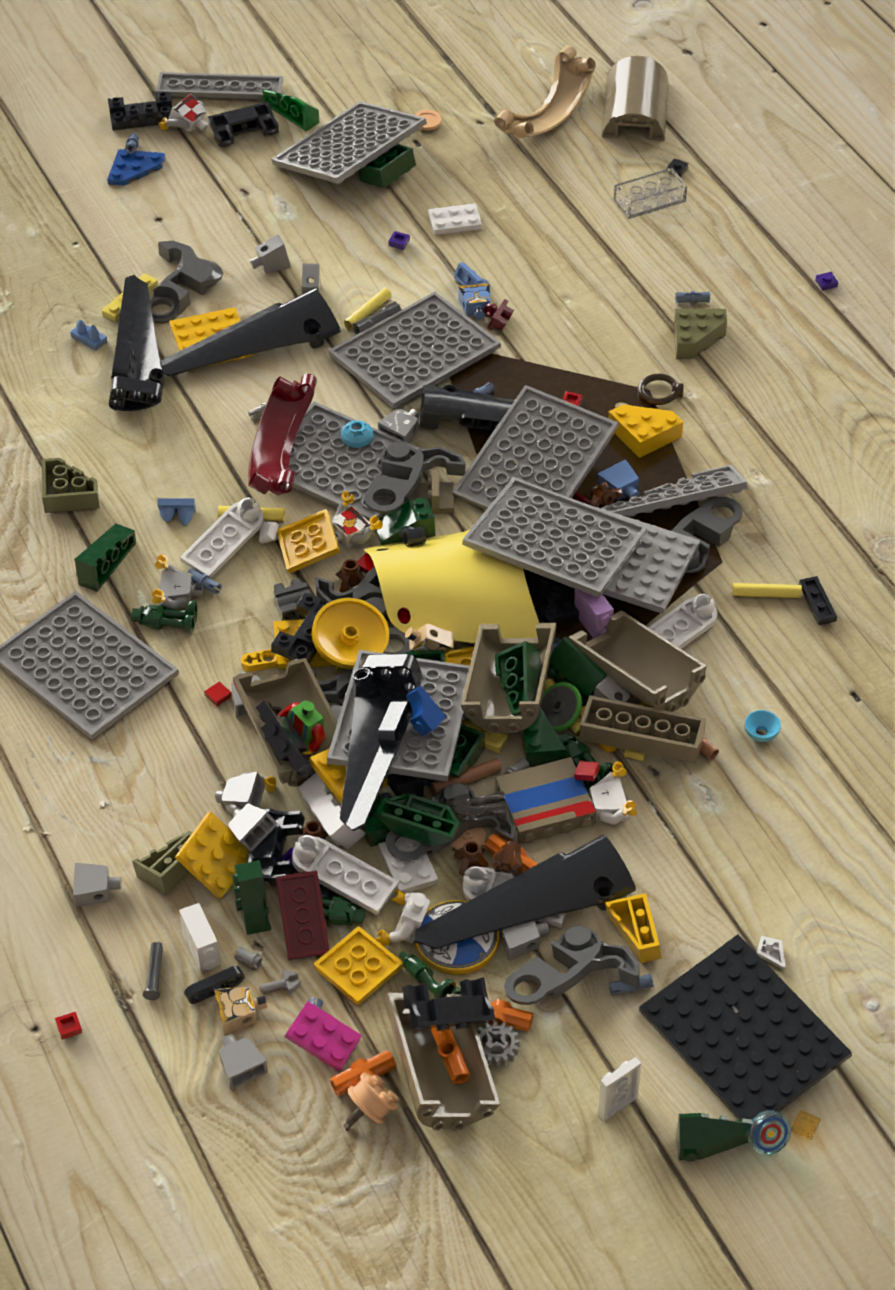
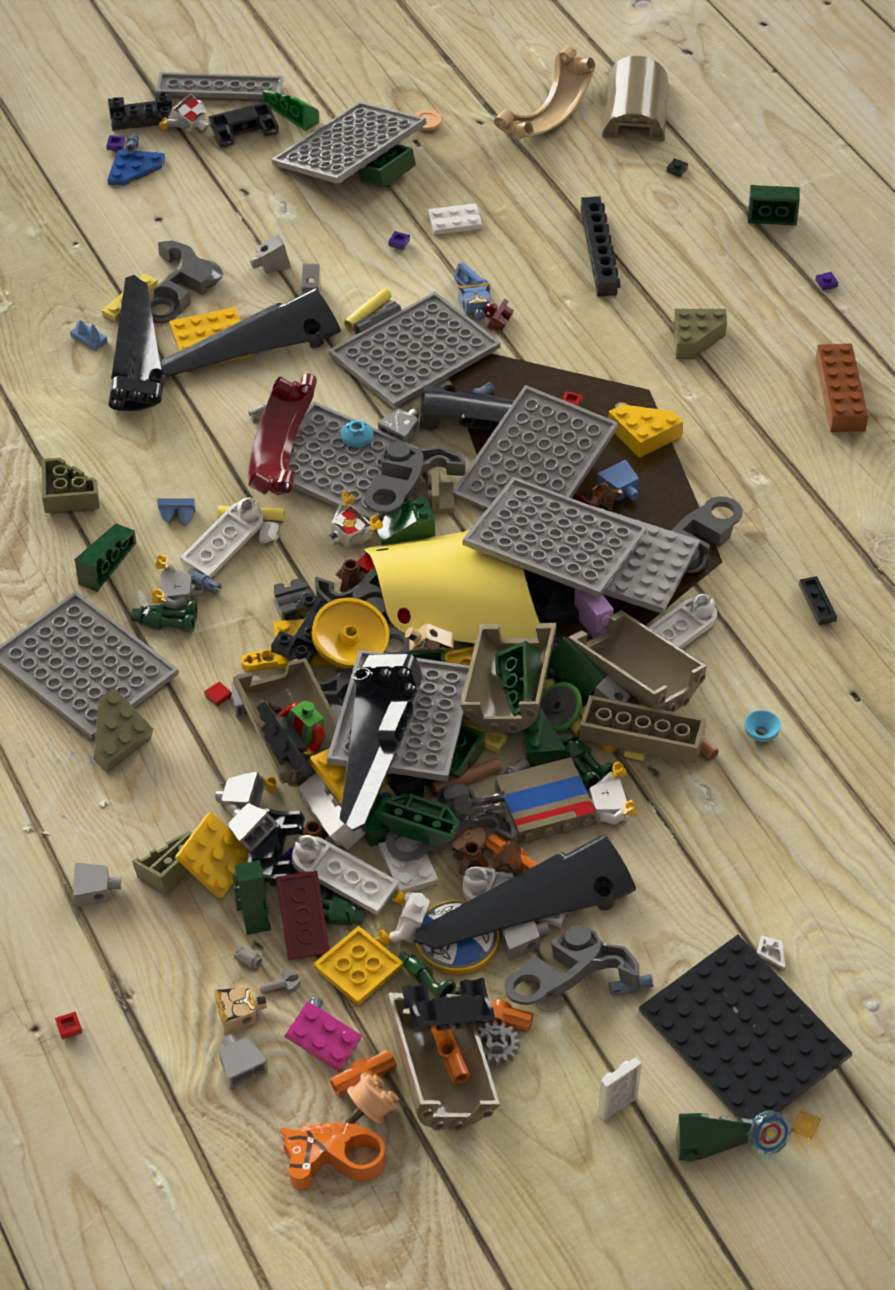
(115, 142): none -> dark purple plate
(118, 730): none -> olive brick
(153, 975): dark grey axle -> none
(199, 937): white brick -> none
(206, 988): black beam -> none
(308, 541): yellow plate -> none
(329, 1143): none -> orange animal
(412, 535): black piece -> none
(425, 712): blue arch -> none
(586, 771): red tile -> none
(599, 246): none -> black brick
(636, 925): yellow wedge -> none
(650, 193): clear brick -> none
(677, 389): dark brown piece -> none
(692, 297): sand blue pin -> none
(699, 487): light grey wing -> none
(766, 590): light yellow piece -> none
(773, 205): none -> dark green brick
(841, 388): none -> dark orange brick

